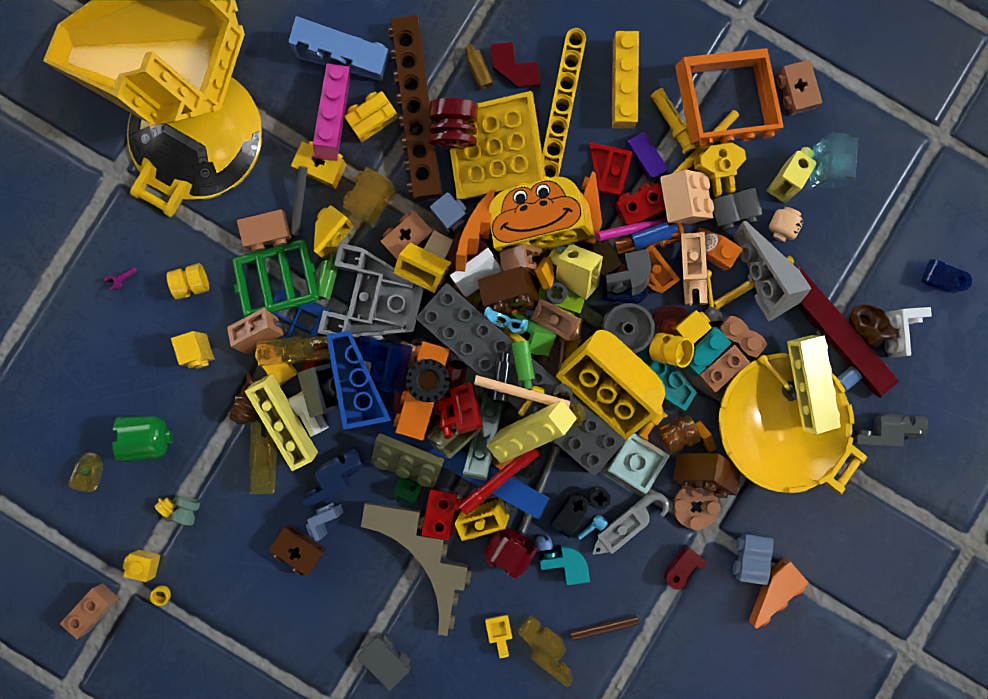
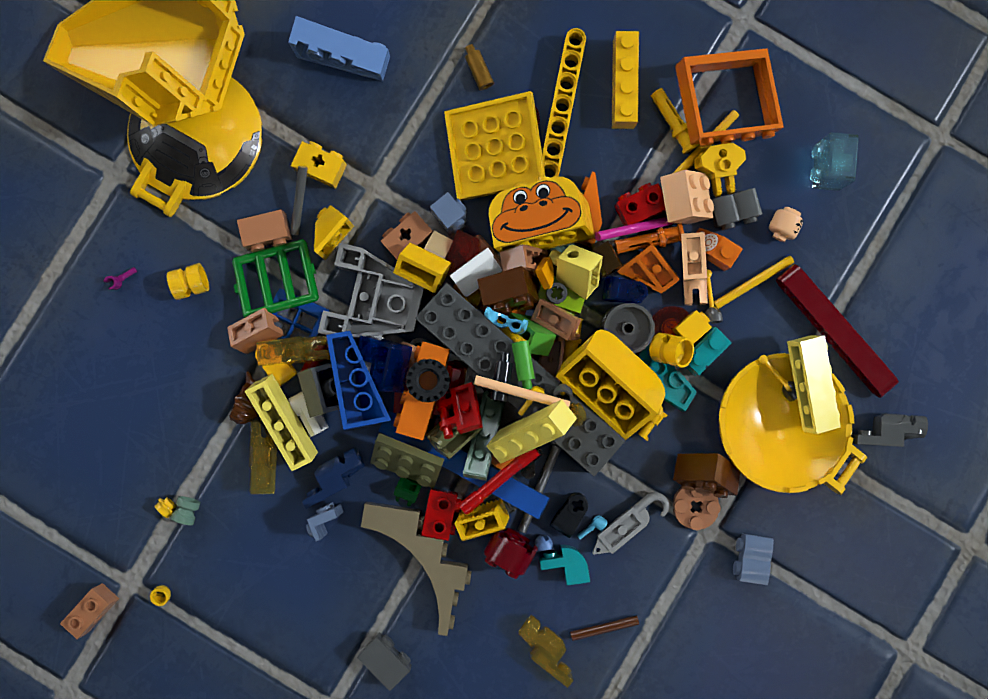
(87, 473): clear yellow rock -> none
(141, 438): green cylinder -> none
(141, 565): yellow brick -> none
(193, 349): yellow brick -> none
(309, 552): reddish brown brick -> none
(327, 277): bright green cylinder -> none
(331, 112): dark pink brick -> none
(368, 197): clear yellow brick -> none
(371, 116): yellow brick -> none
(409, 28): reddish brown brick -> none
(452, 120): dark red wheel -> none
(477, 227): orange slope -> none
(499, 631): yellow plate -> none
(521, 74): dark red tile -> none
(603, 502): black bush -> none
(610, 168): red wing -> none
(636, 274): dark grey brick -> none
(638, 463): light aqua tile -> none
(646, 156): dark purple slope -> none
(653, 235): blue cylinder -> none
(677, 435): clear orange wheel -> none
(682, 566): dark red leg -> none
(706, 436): light orange tile -> none
(723, 369): nougat brick -> none
(747, 341): nougat brick -> none
(774, 276): light grey wedge -> none
(783, 585): orange slope -> none
(793, 175): light yellow torso -> none
(803, 77): nougat brick -> none
(849, 377): medium blue hinge -> none
(871, 324): reddish brown hair -> none
(900, 321): white bracket -> none
(942, 276): clear blue piece -> none

